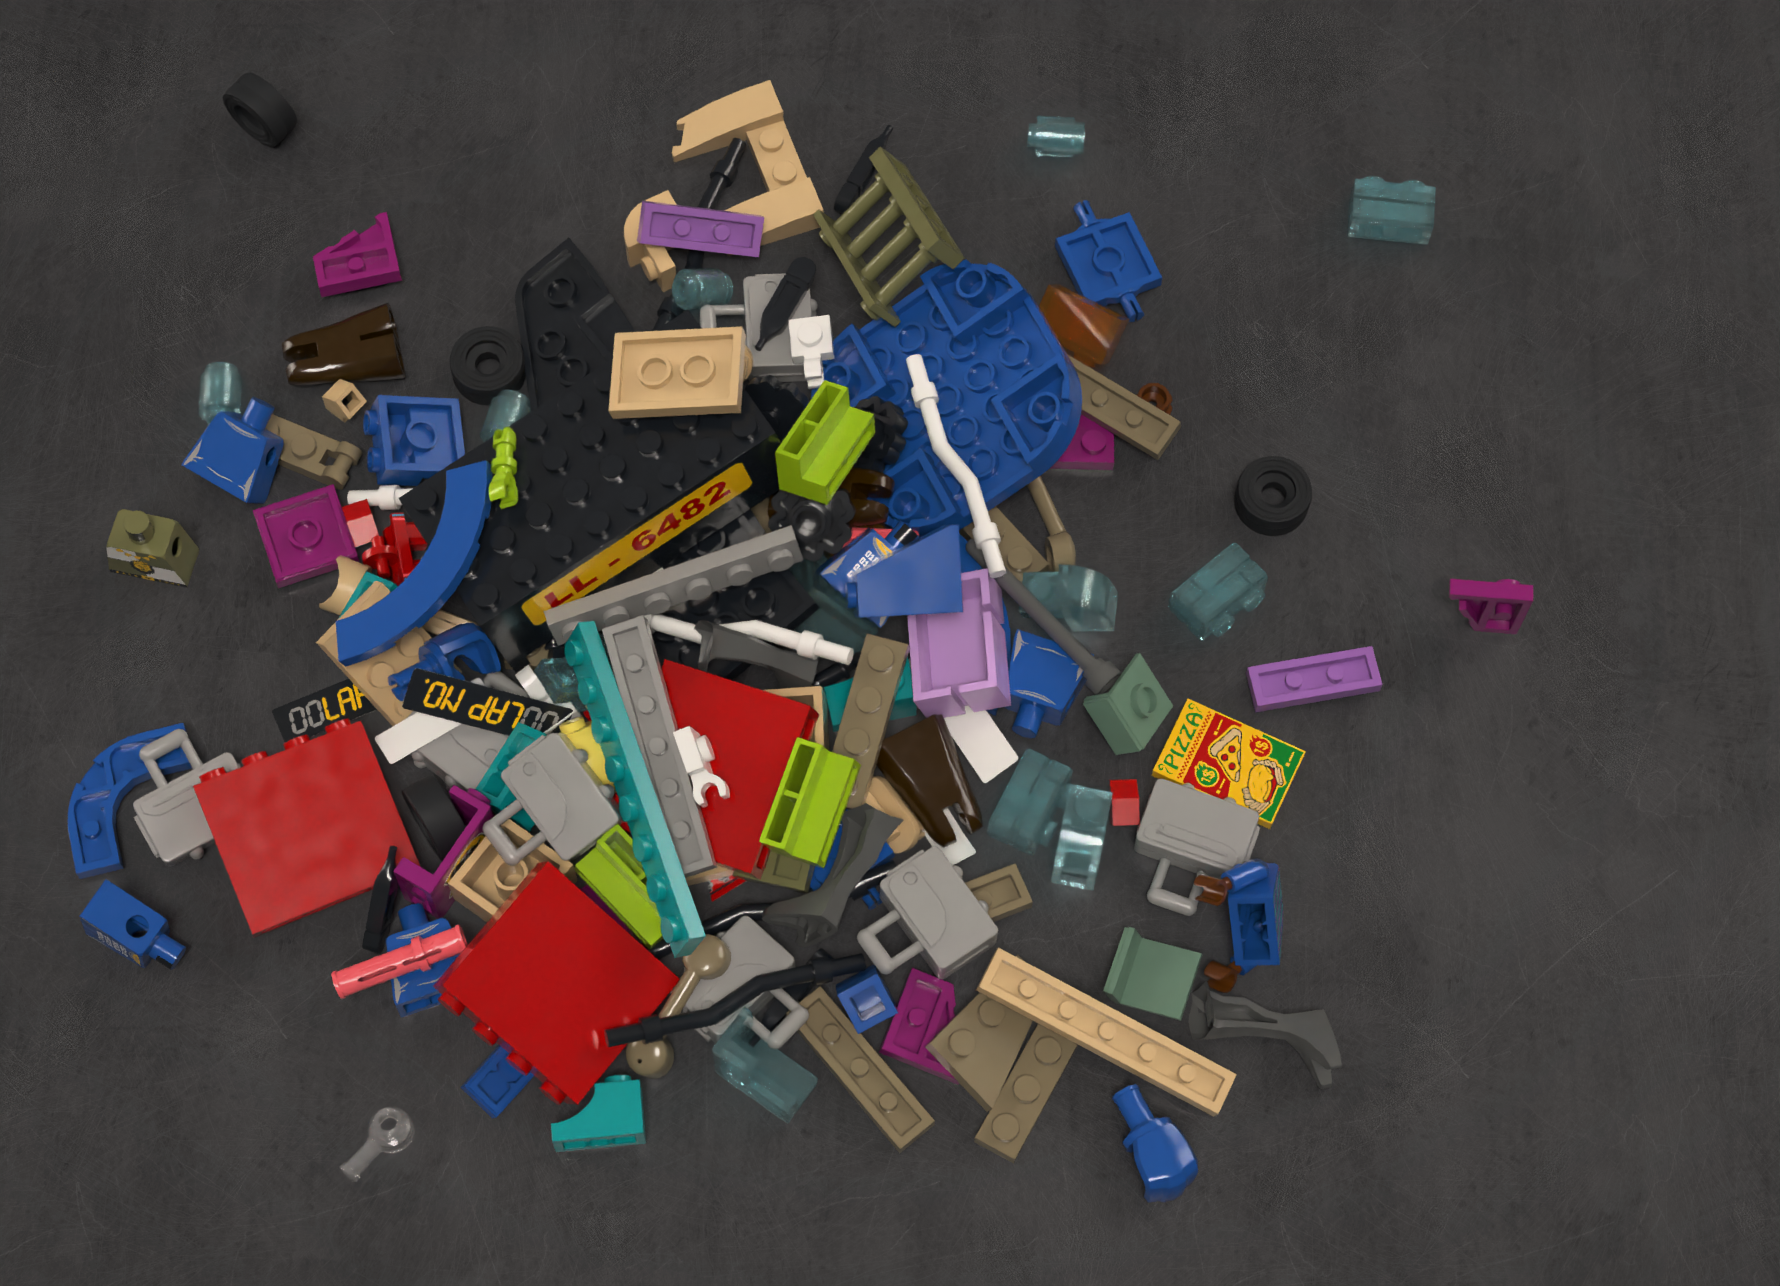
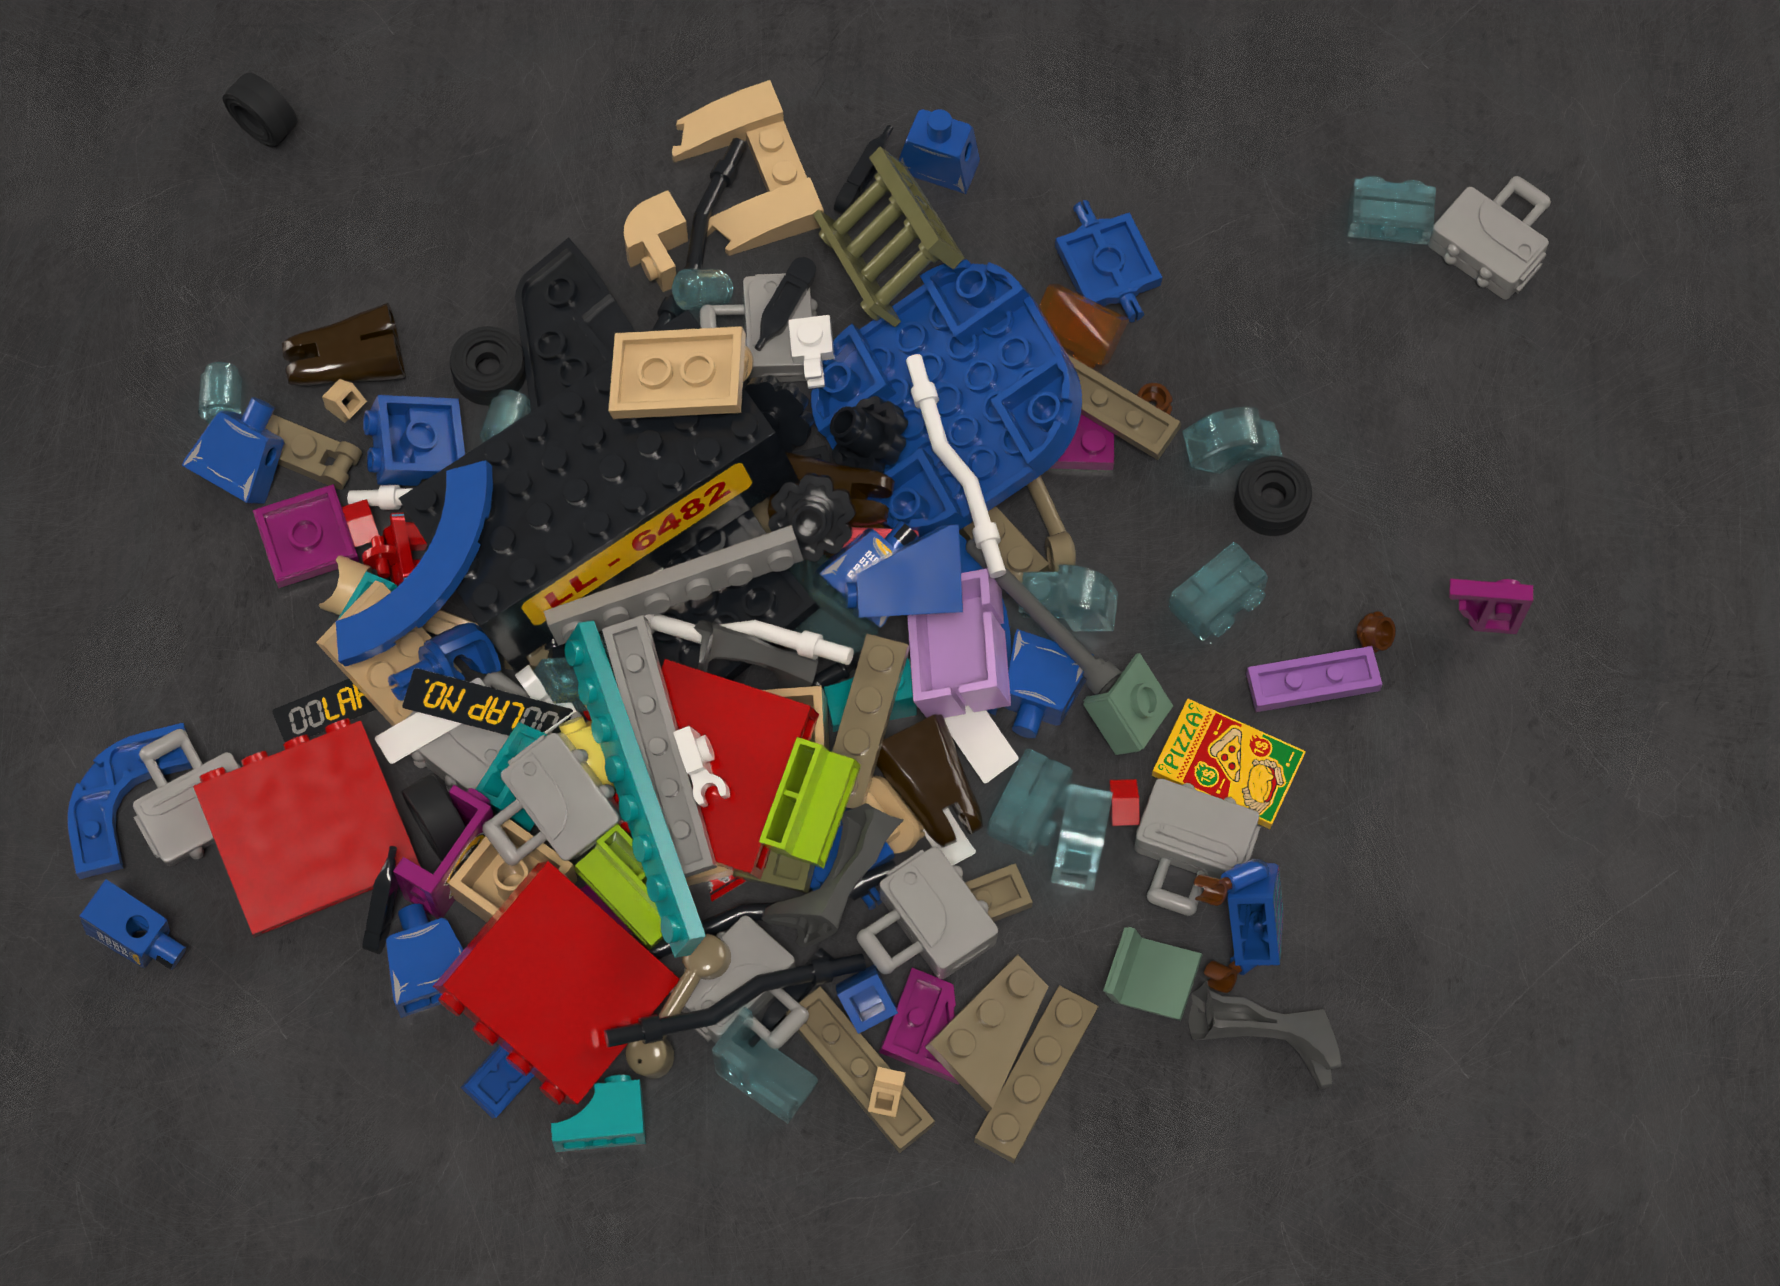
(144, 546): olive torso -> none
(358, 260): magenta wing -> none
(380, 1140): clear bar -> none
(414, 956): coral pin -> none
(504, 467): lime piece -> none
(700, 229): medium lavender plate -> none
(823, 444): lime piece -> none
(887, 1092): none -> tan piece
(941, 150): none -> blue torso
(1056, 136): clear light blue brick -> none
(1106, 1032): tan plate -> none
(1158, 1148): blue piece -> none
(1230, 437): none -> clear light blue brick
(1376, 631): none -> reddish brown plate
(1490, 240): none -> light grey piece

